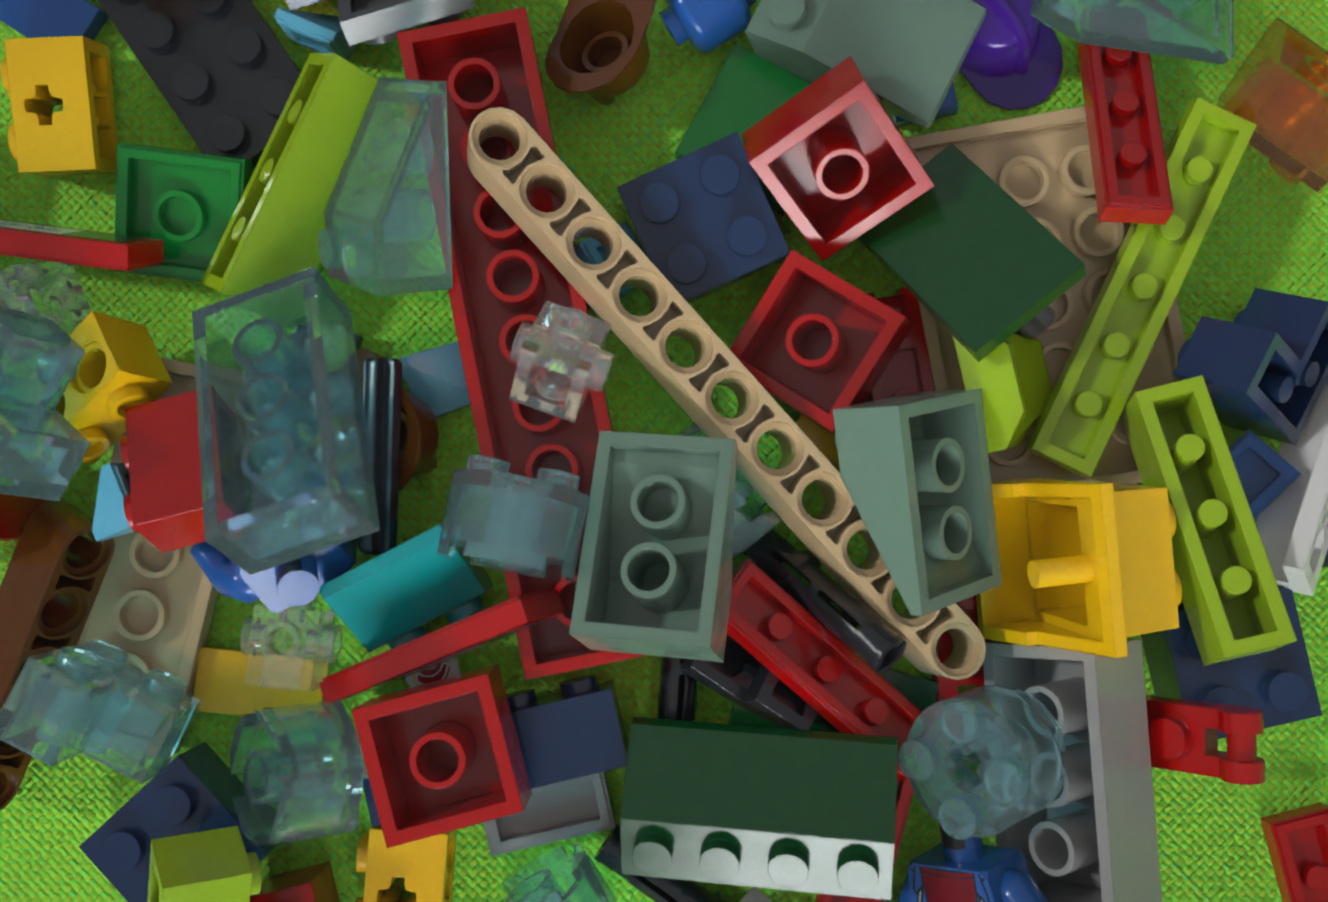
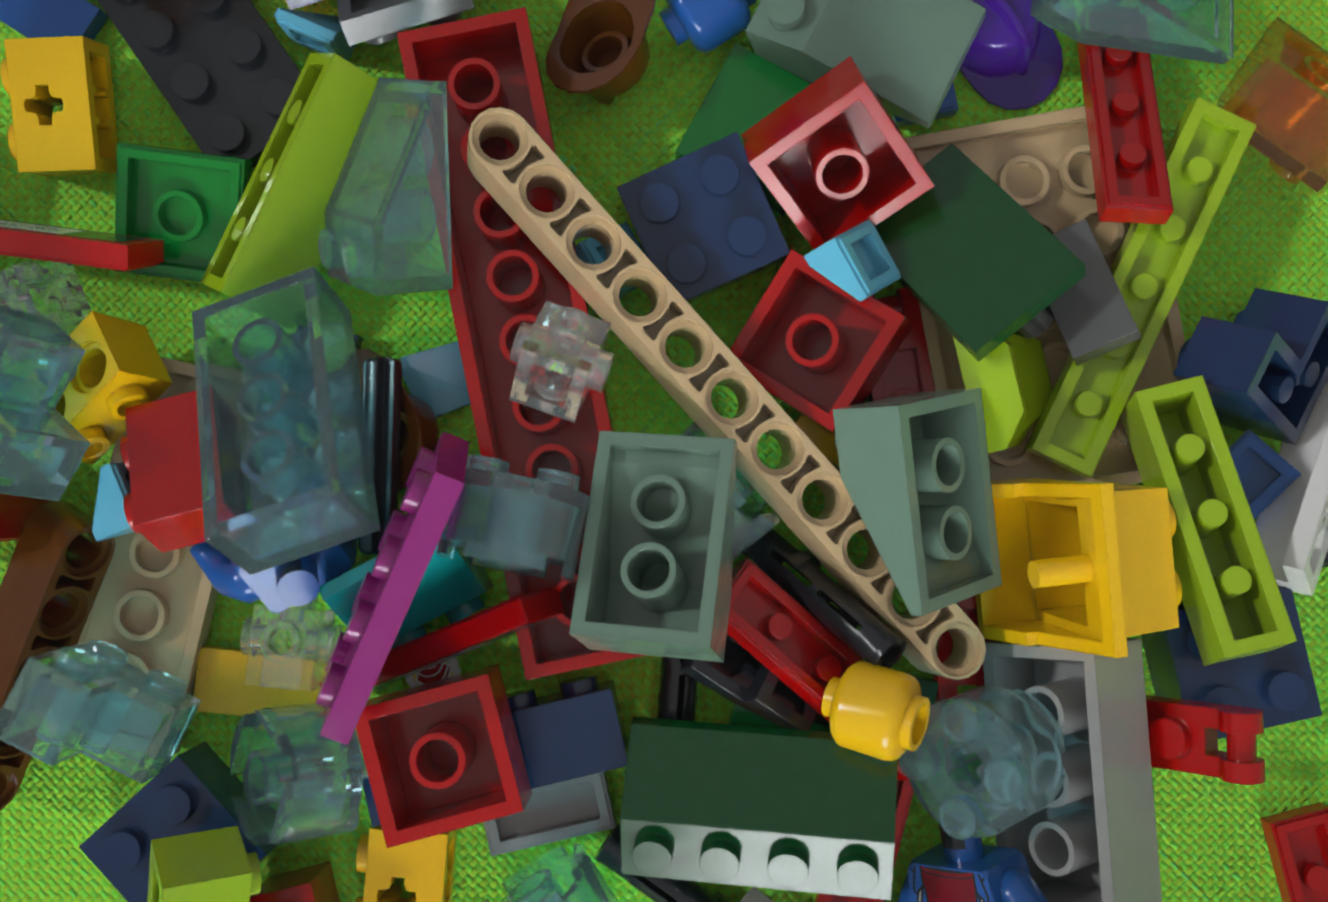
(391, 585): none -> magenta plate
(855, 261): none -> medium azure slope
(876, 711): none -> yellow head
(1092, 310): none -> dark grey tile

